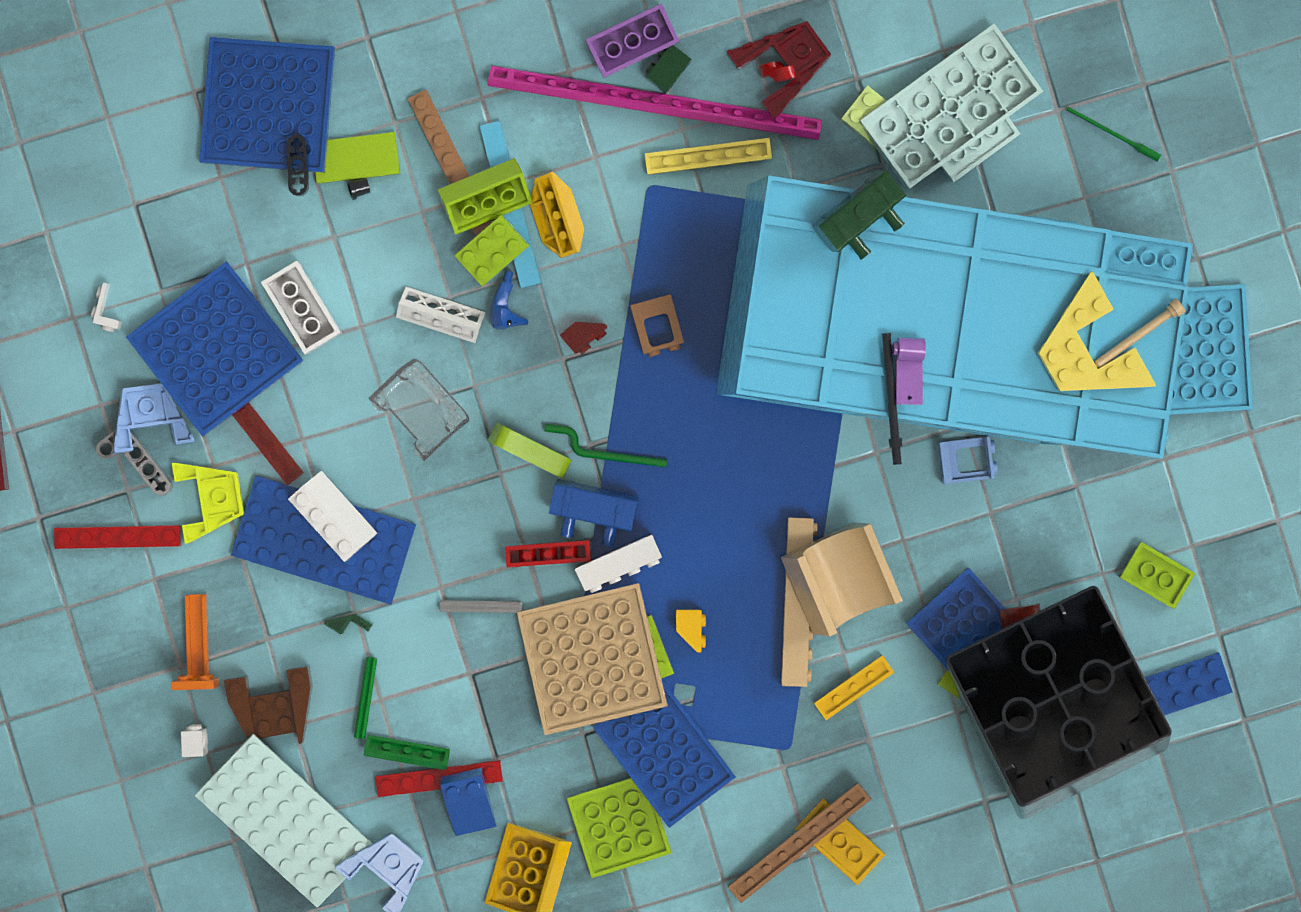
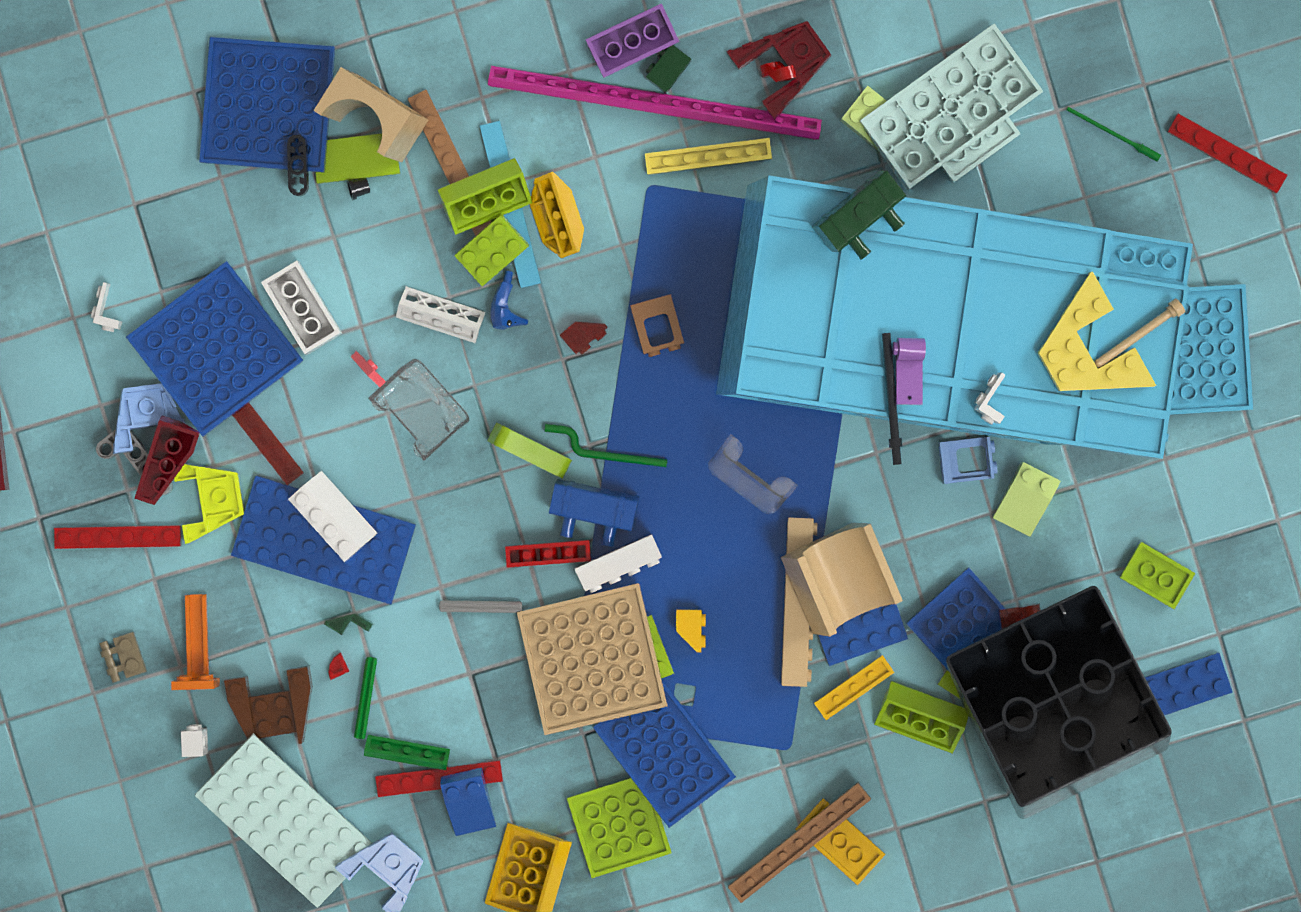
(129, 655): none -> dark tan plate
(168, 453): none -> dark red wedge
(338, 667): none -> red tile
(369, 368): none -> coral plate
(398, 121): none -> tan piece
(745, 482): none -> clear windscreen
(864, 634): none -> blue plate
(922, 717): none -> lime slope
(988, 413): none -> white bracket
(1026, 499): none -> yellowish green slope
(1227, 153): none -> red plate

